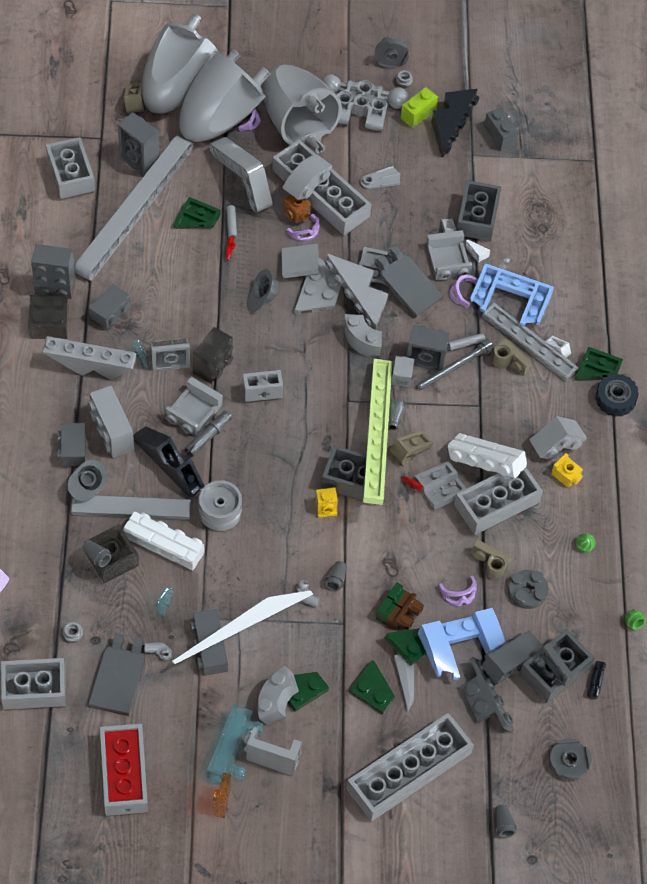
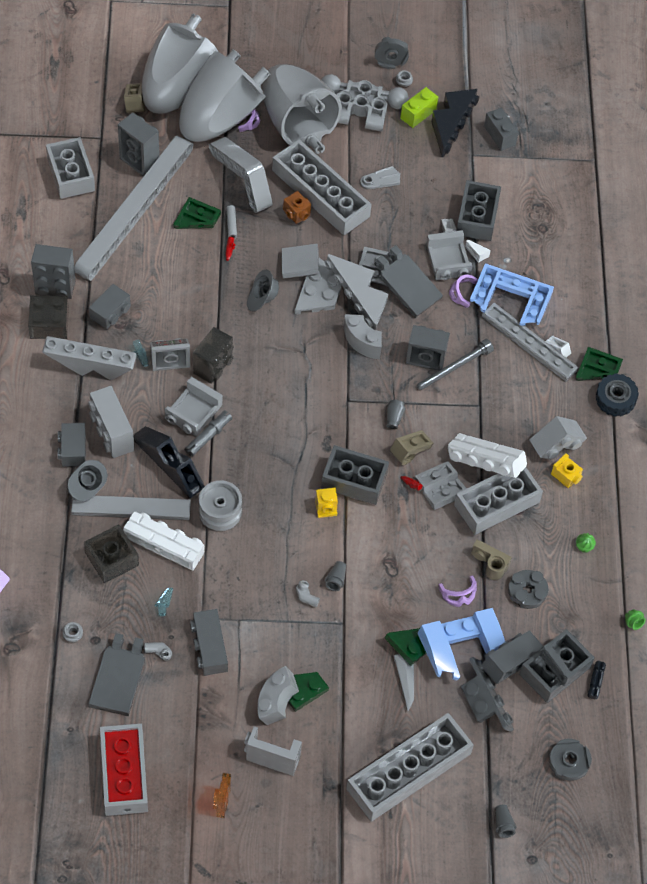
(33, 683): light grey brick -> none
(99, 555): dark grey cone -> none
(230, 743): clear light blue brick -> none
(256, 614): white sticker -> none
(262, 385): light grey brick -> none
(307, 176): light grey brick -> none
(314, 232): lavender helmet -> none
(373, 688): dark green wing -> none
(377, 432): yellowish green plate -> none
(396, 607): reddish brown hips -> none
(402, 371): light grey brick -> none
(464, 342): light grey piece -> none
(511, 356): dark tan plate -> none

